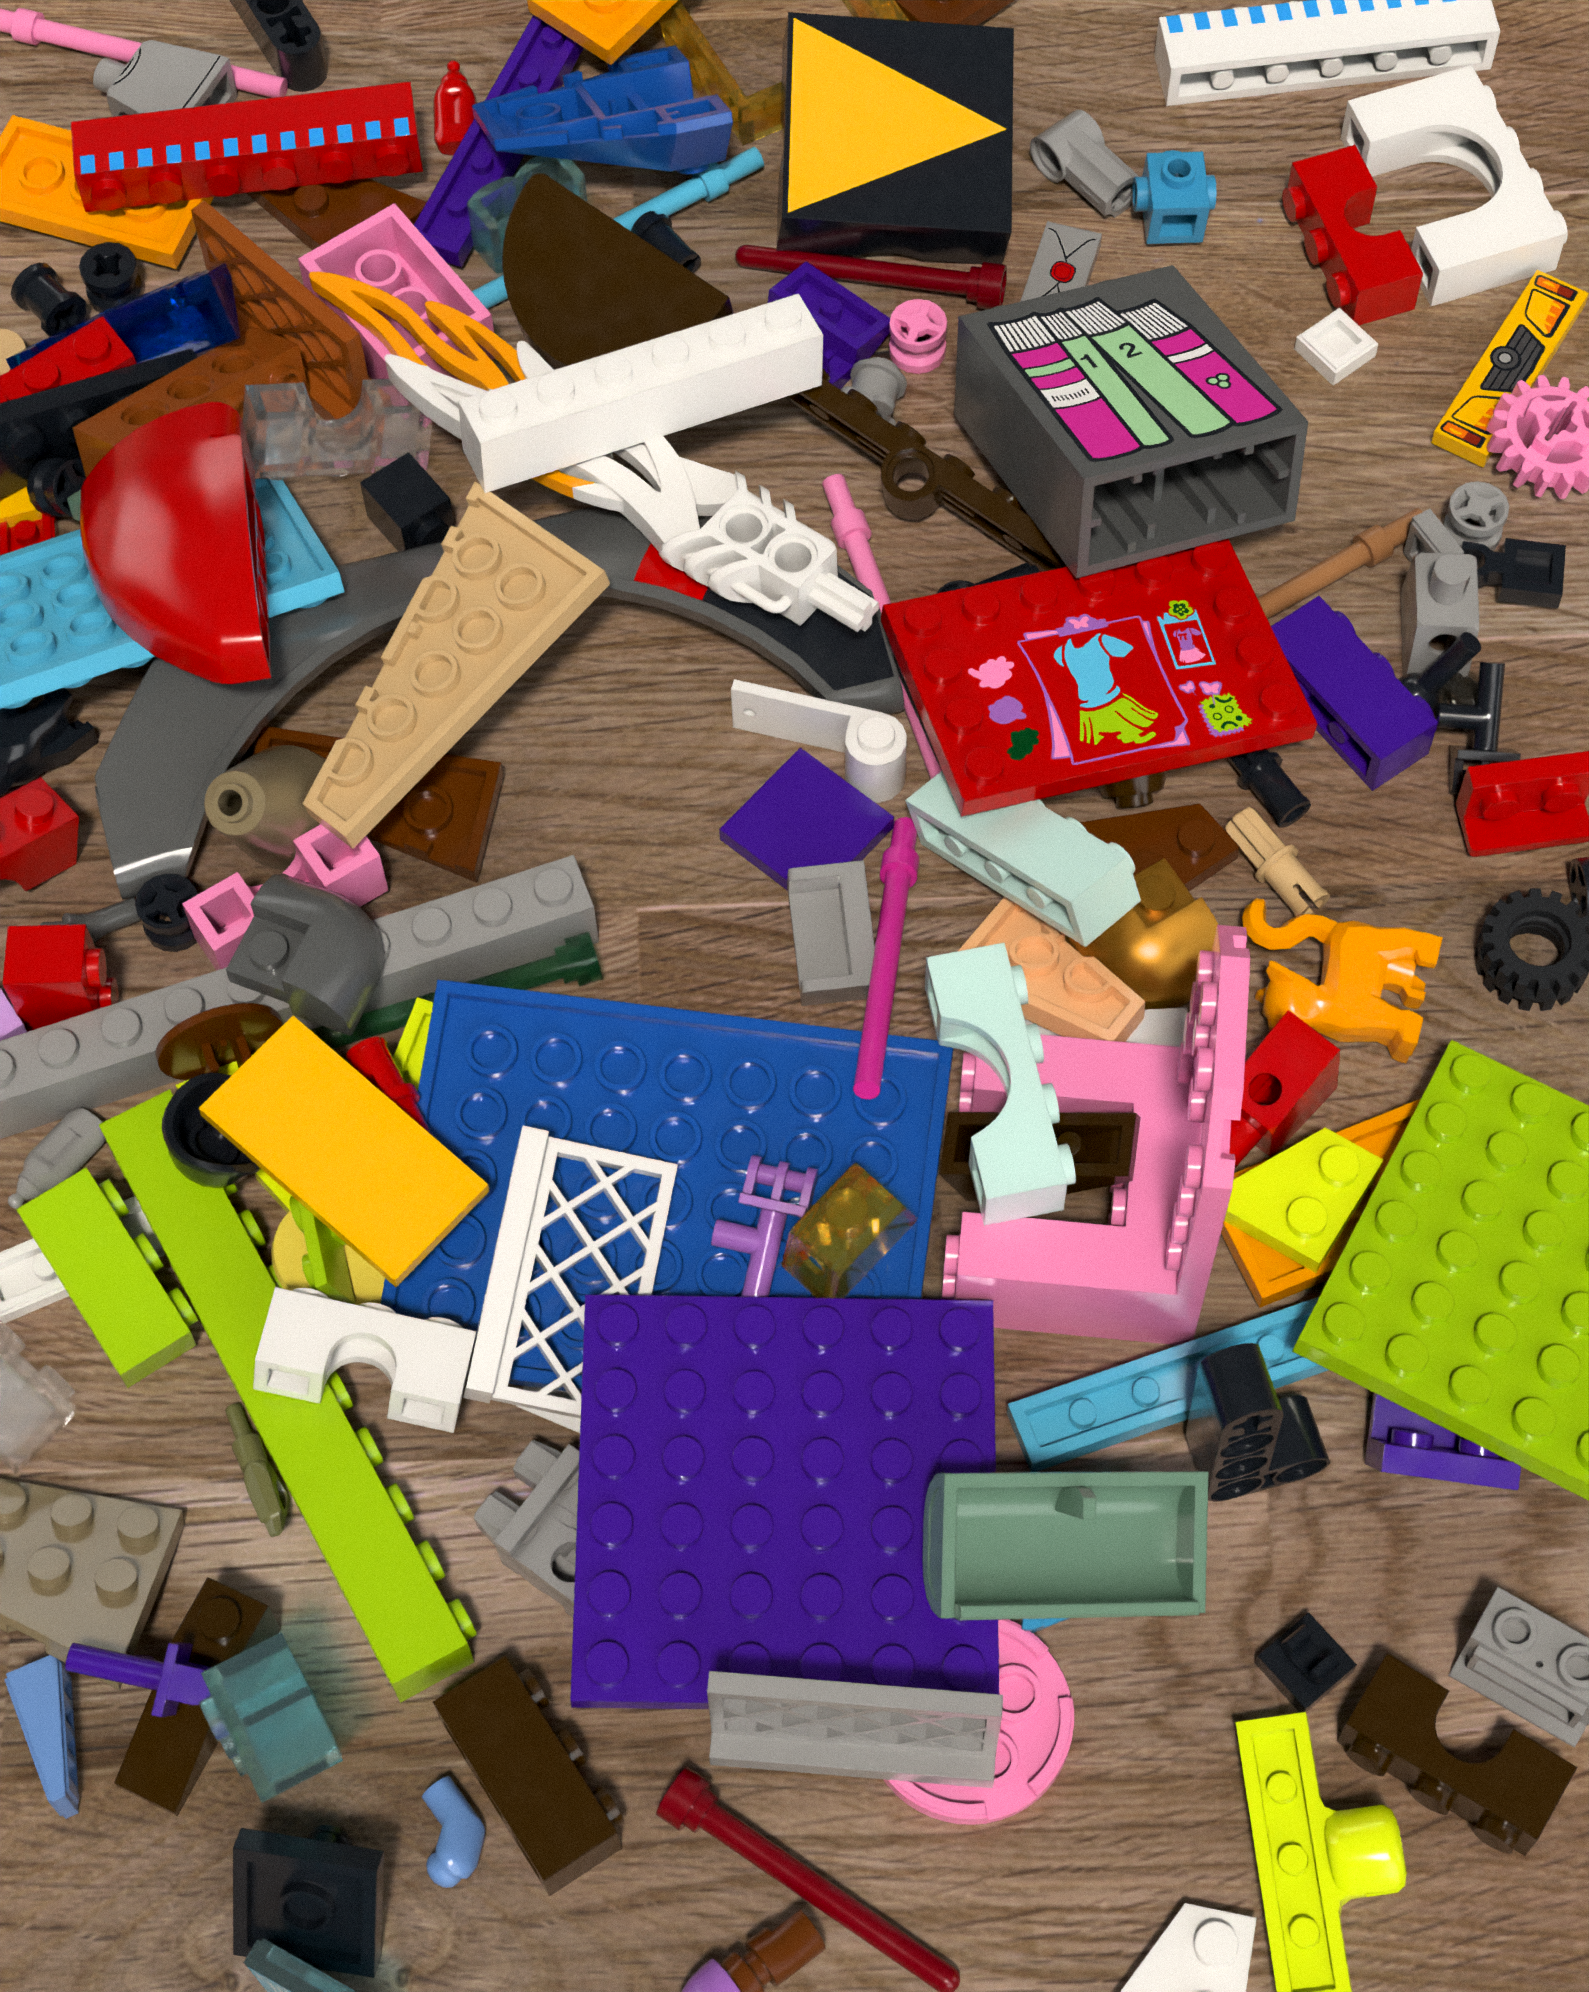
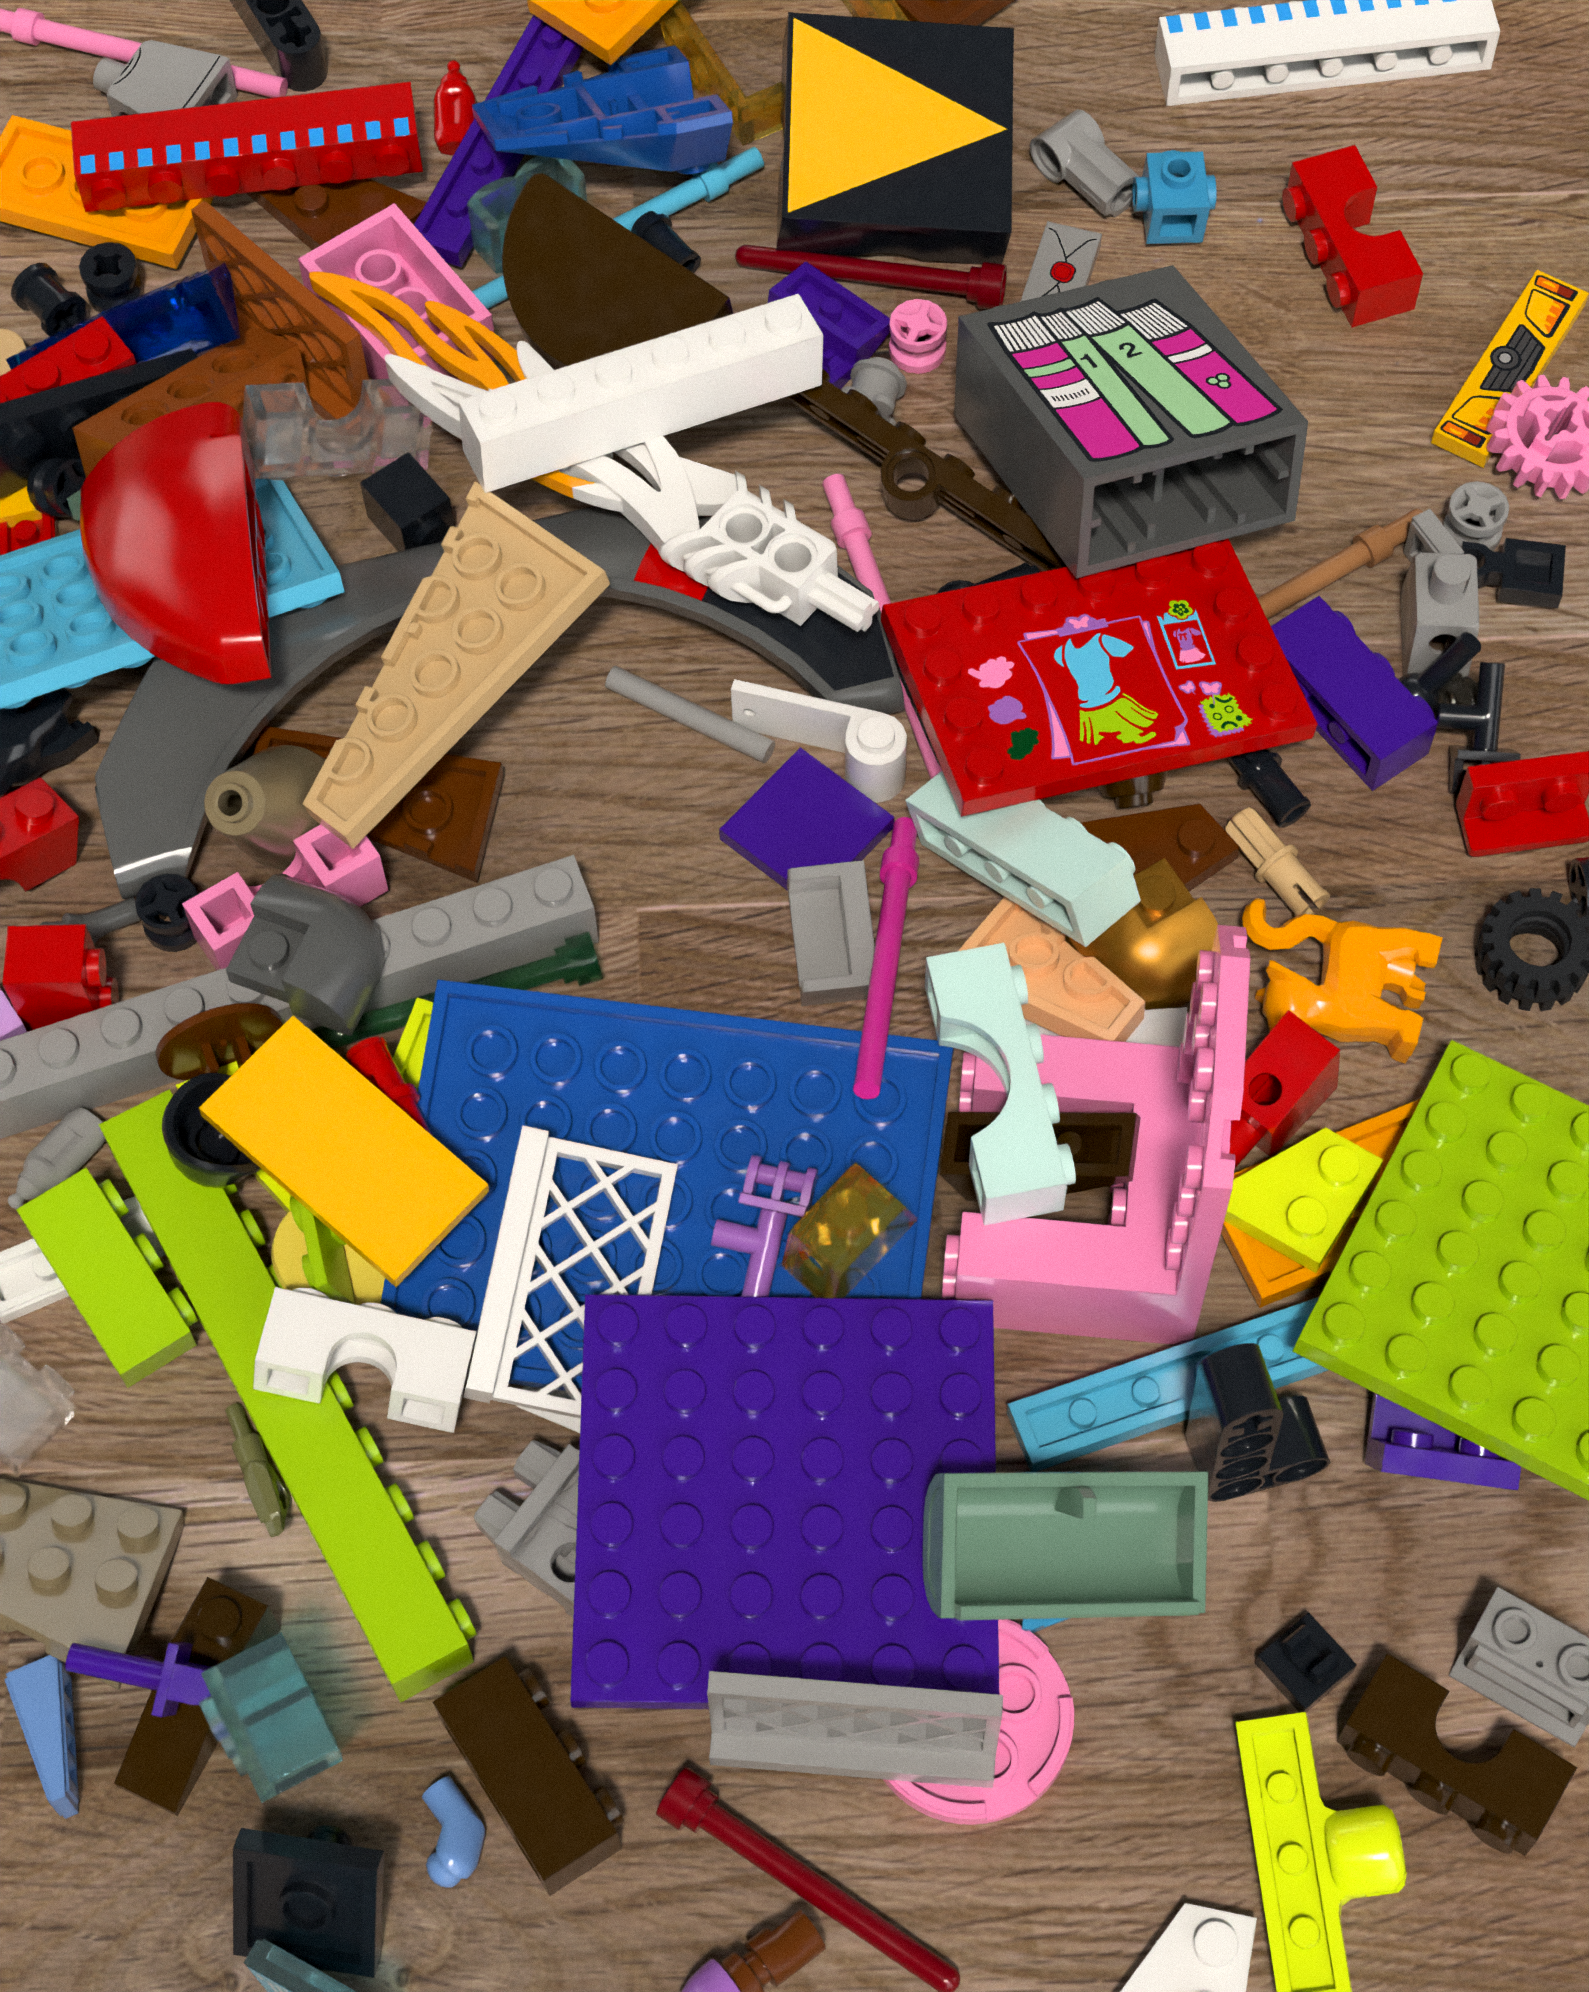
(690, 714): none -> light grey bar
(1336, 346): white tile -> none
(1457, 123): white arch -> none

